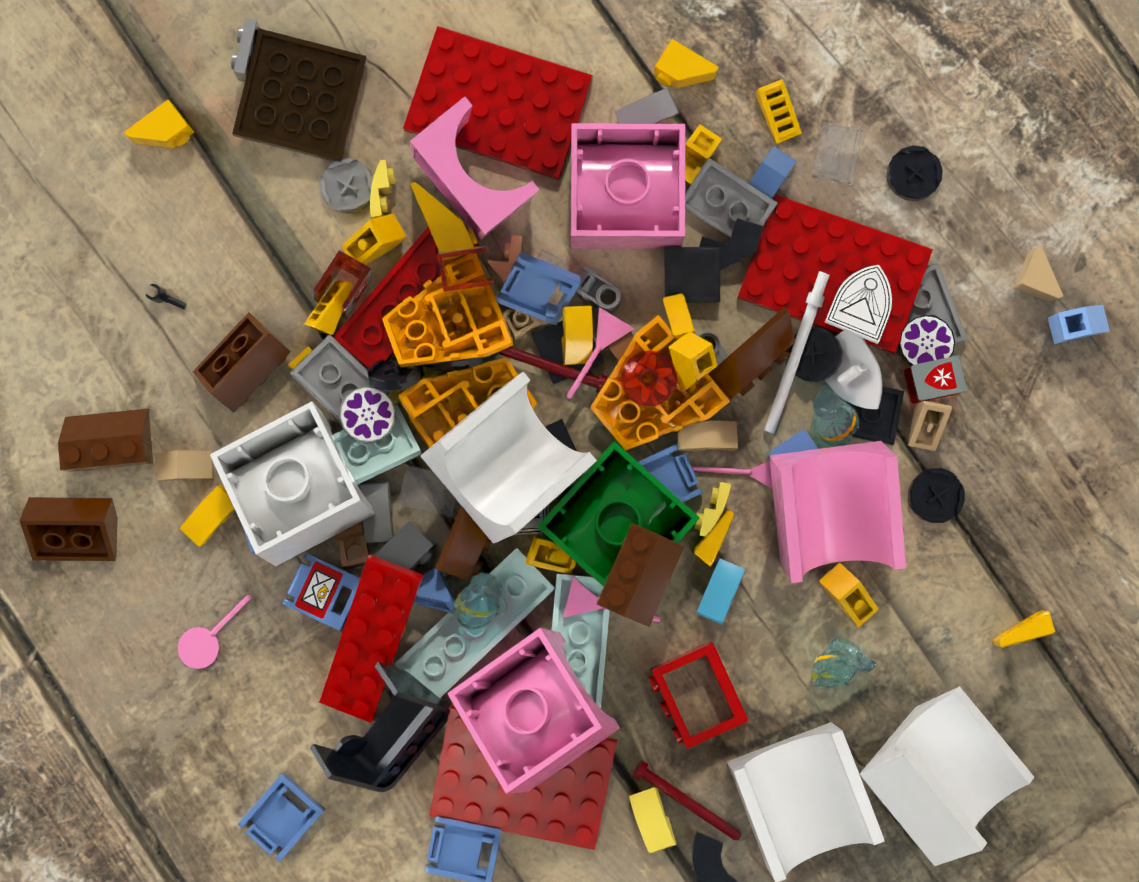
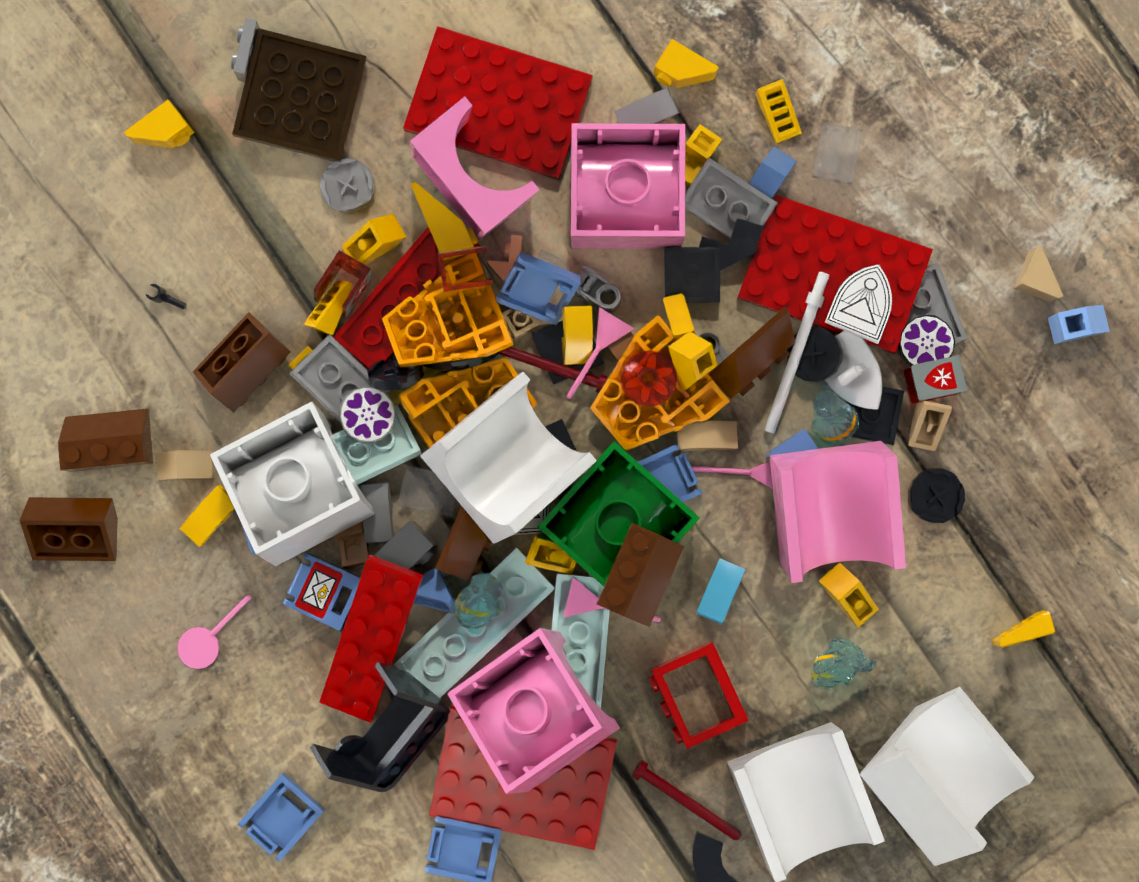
(381, 184): light yellow slope -> none
(652, 821): light yellow slope -> none
(709, 517): light yellow slope -> none
(709, 545): yellow slope -> none
(914, 173): black tile -> none

